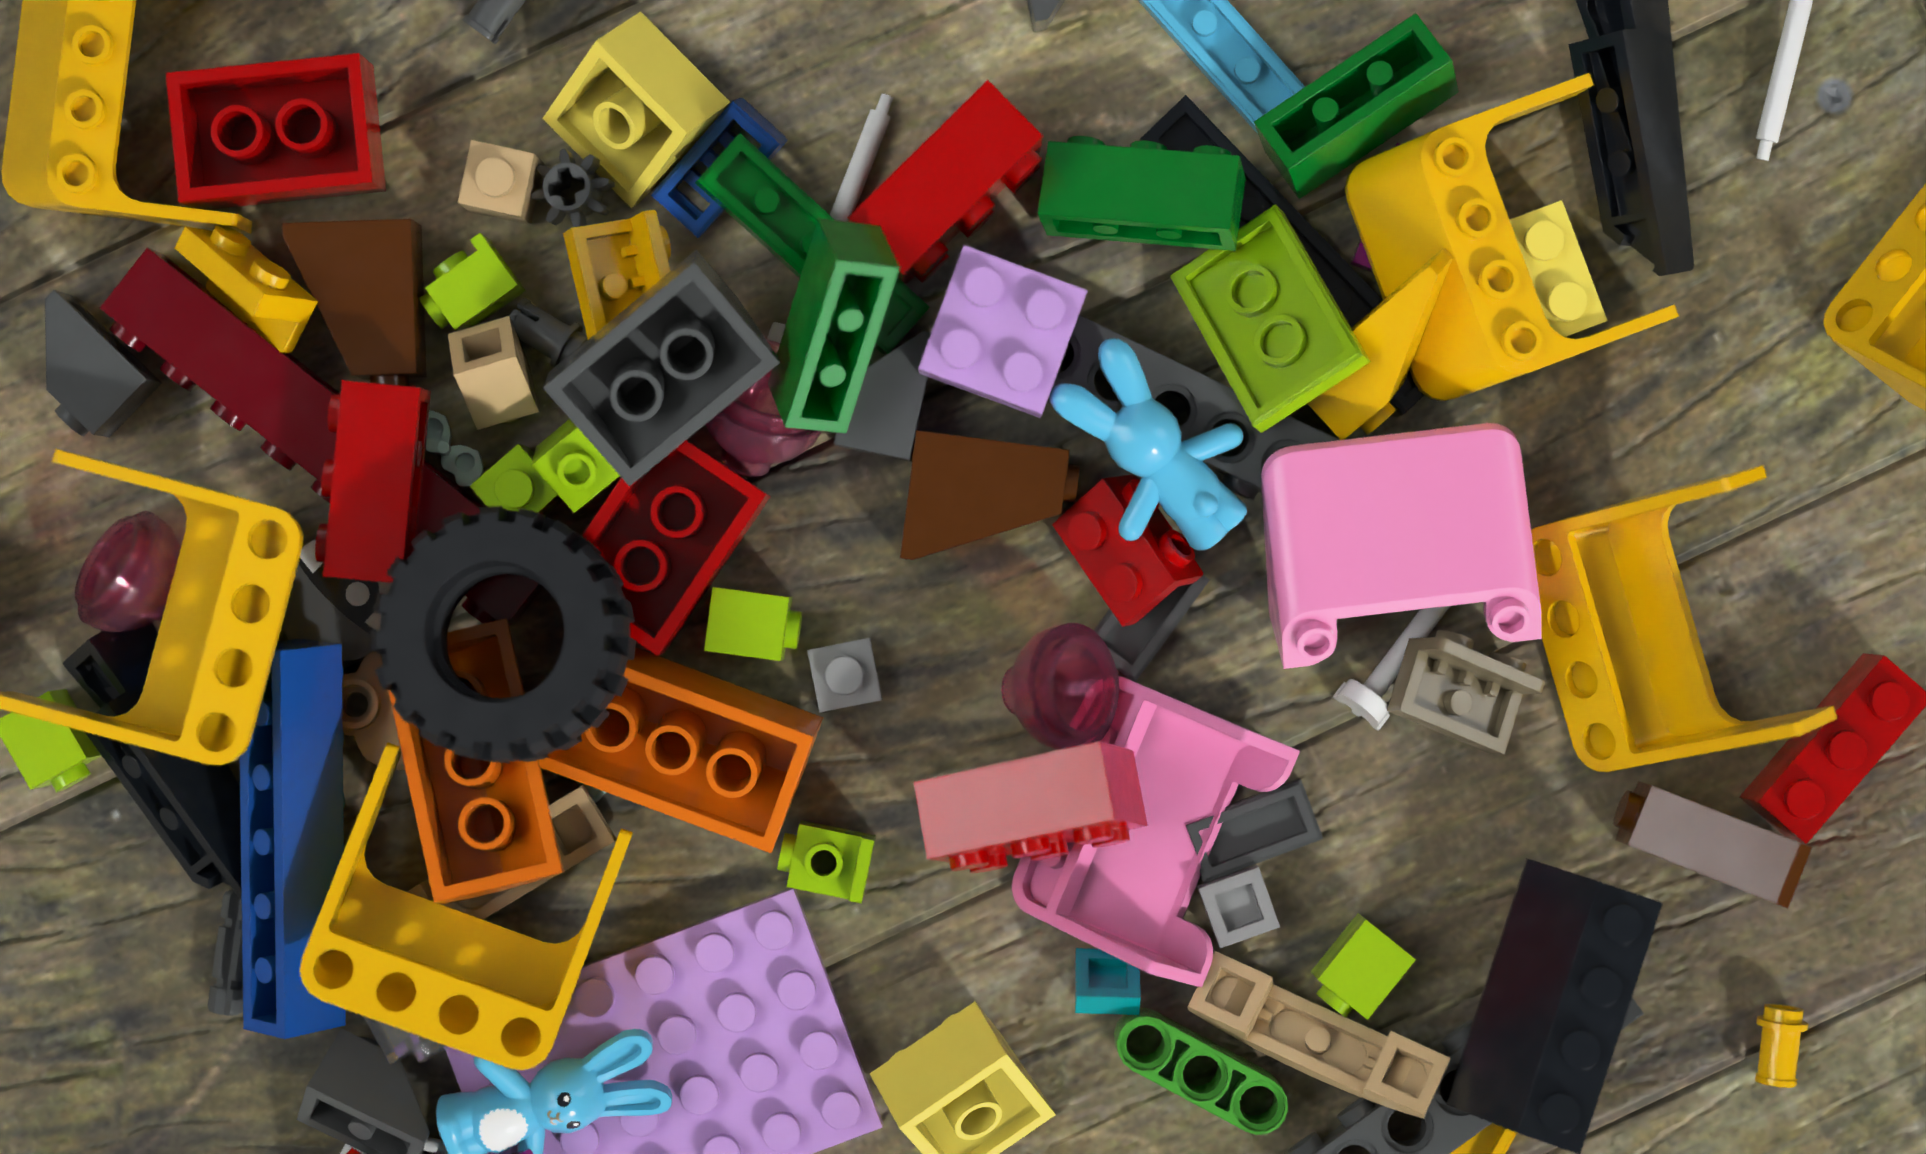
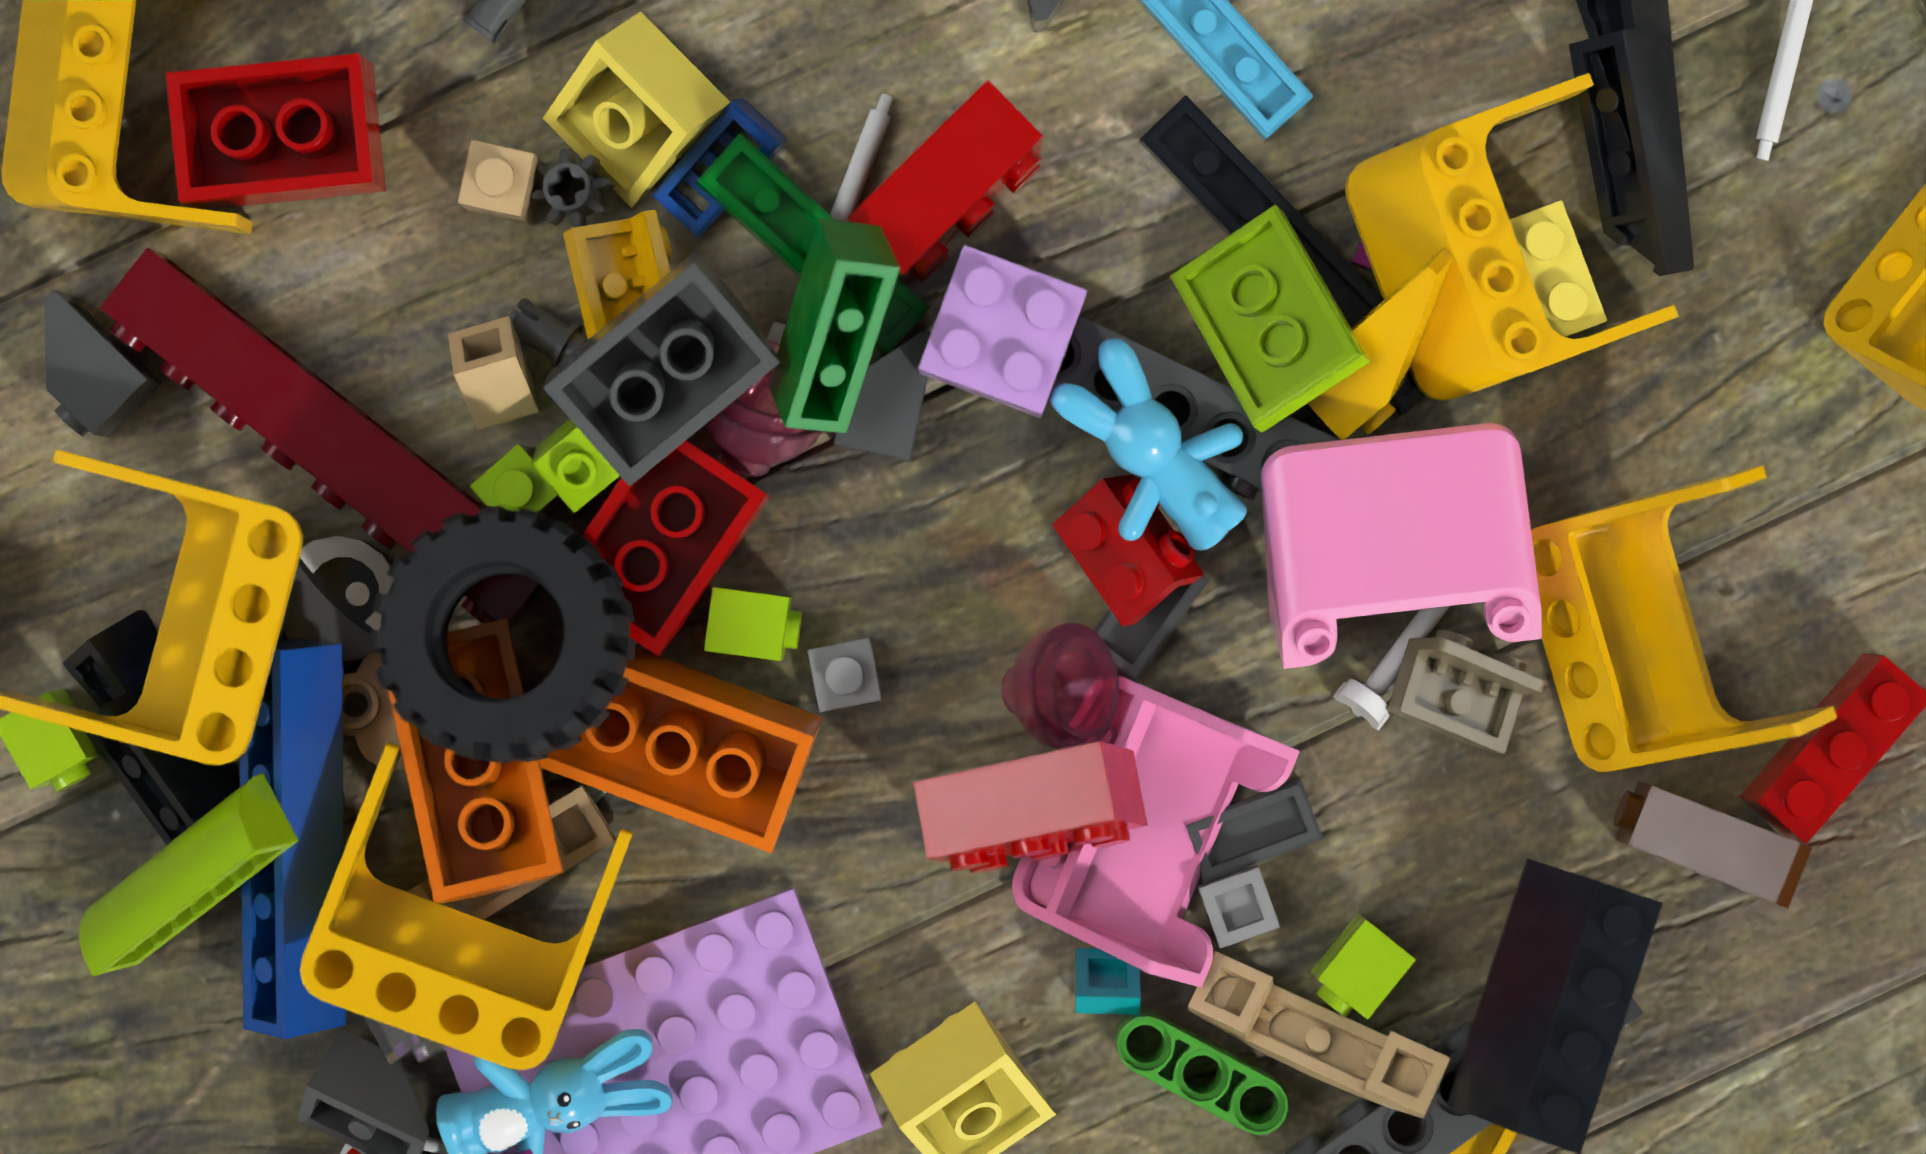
(128, 574): clear pink piece -> none
(185, 878): none -> lime brick
(227, 993): dark grey axle -> none
(249, 284): yellow bracket -> none
(367, 292): reddish brown slope -> none
(372, 479): red brick -> none
(459, 459): light aqua piece -> none
(470, 286): lime brick -> none
(852, 855): lime brick -> none
(979, 489): reddish brown slope -> none
(1142, 193): green brick -> none
(1357, 105): green brick -> none
(1779, 1044): yellow pin -> none

